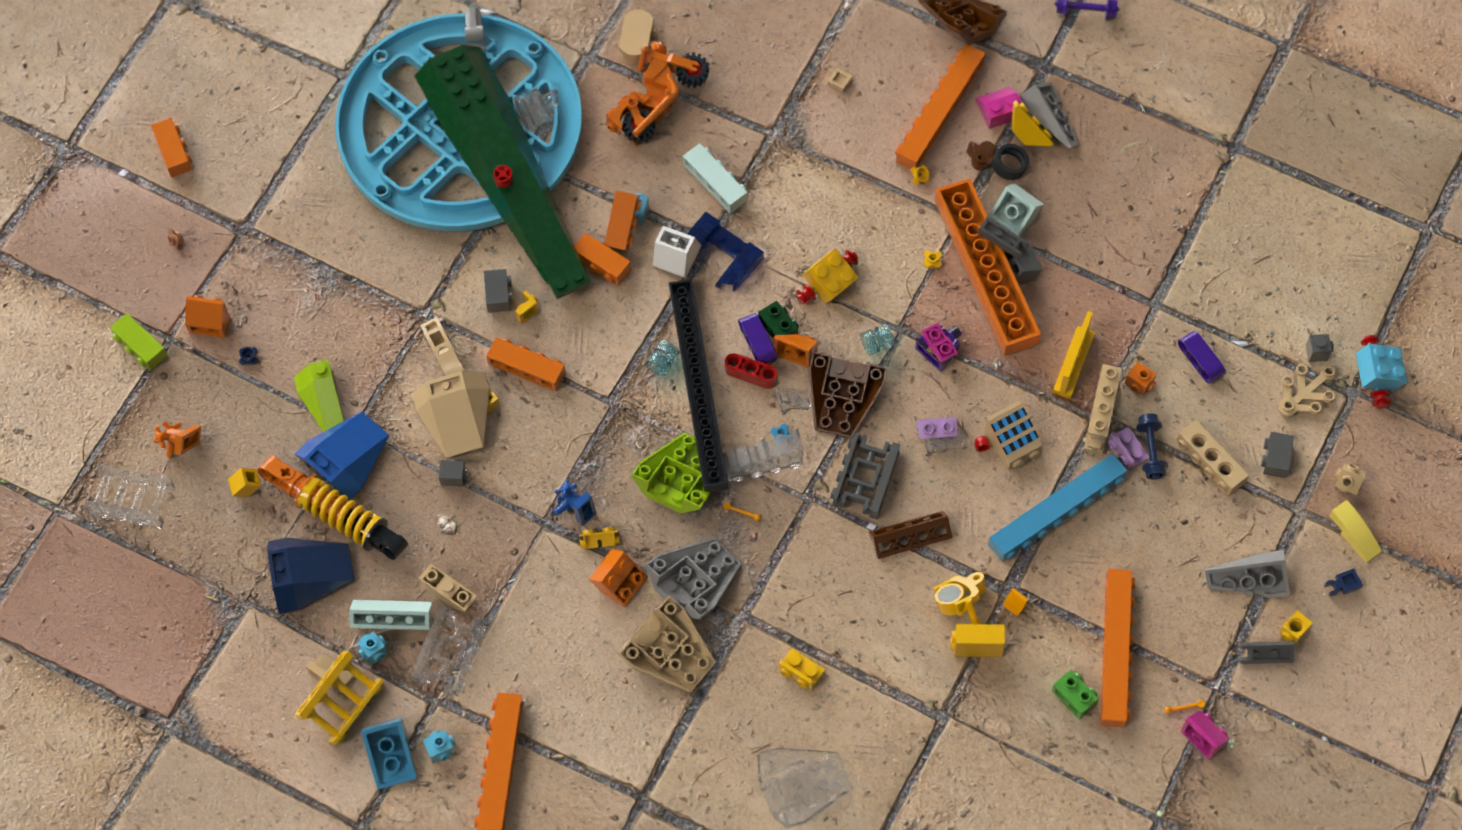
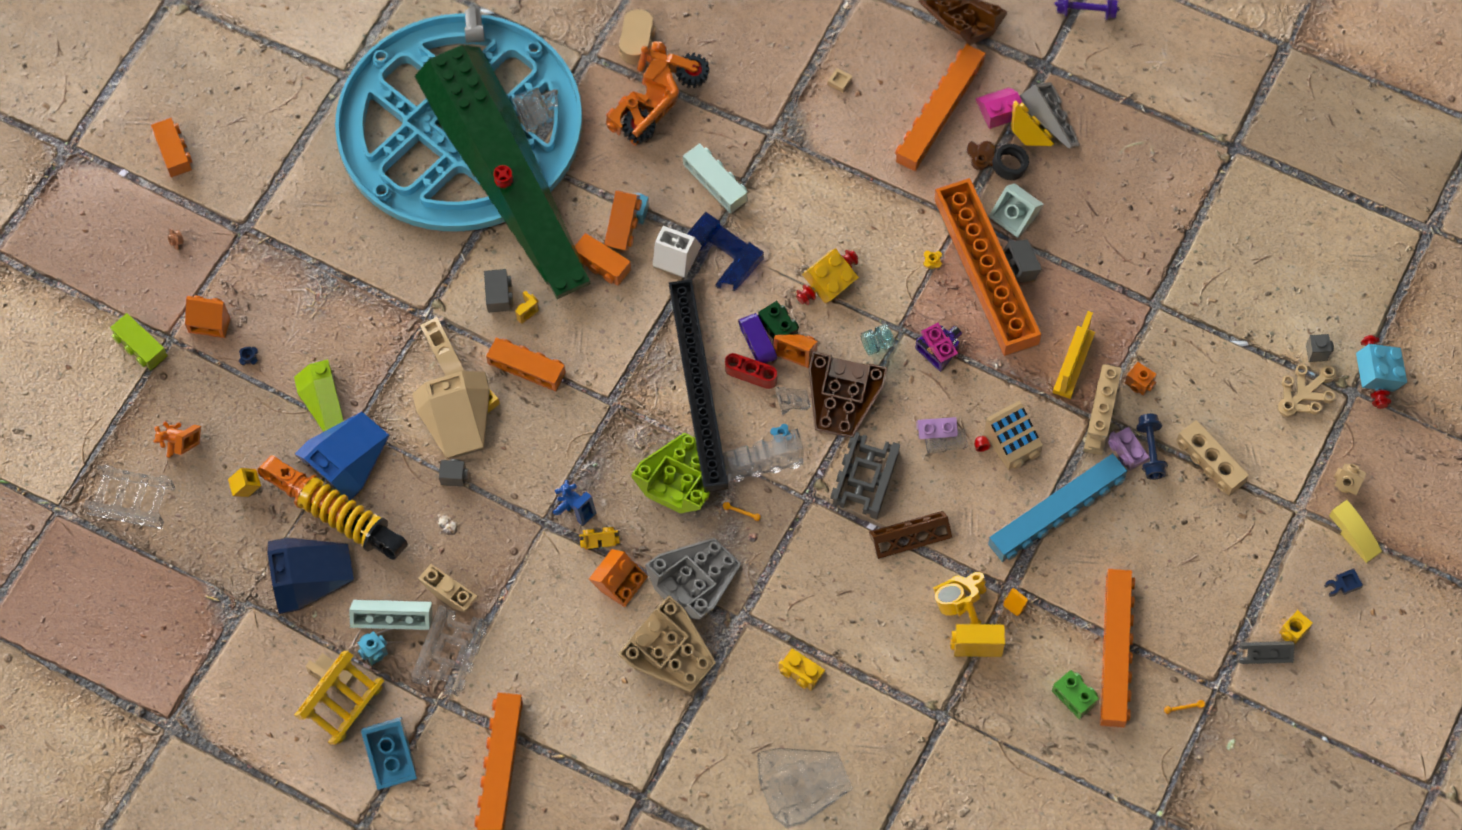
(439, 746): medium azure brick -> none
(663, 356): clear light blue wheel -> none
(924, 174): yellow plate -> none
(1002, 237): dark grey hinge -> none
(1201, 357): dark purple beam -> none
(1204, 734): dark pink slope -> none
(1256, 574): light grey wedge -> none
(1278, 454): dark grey brick -> none

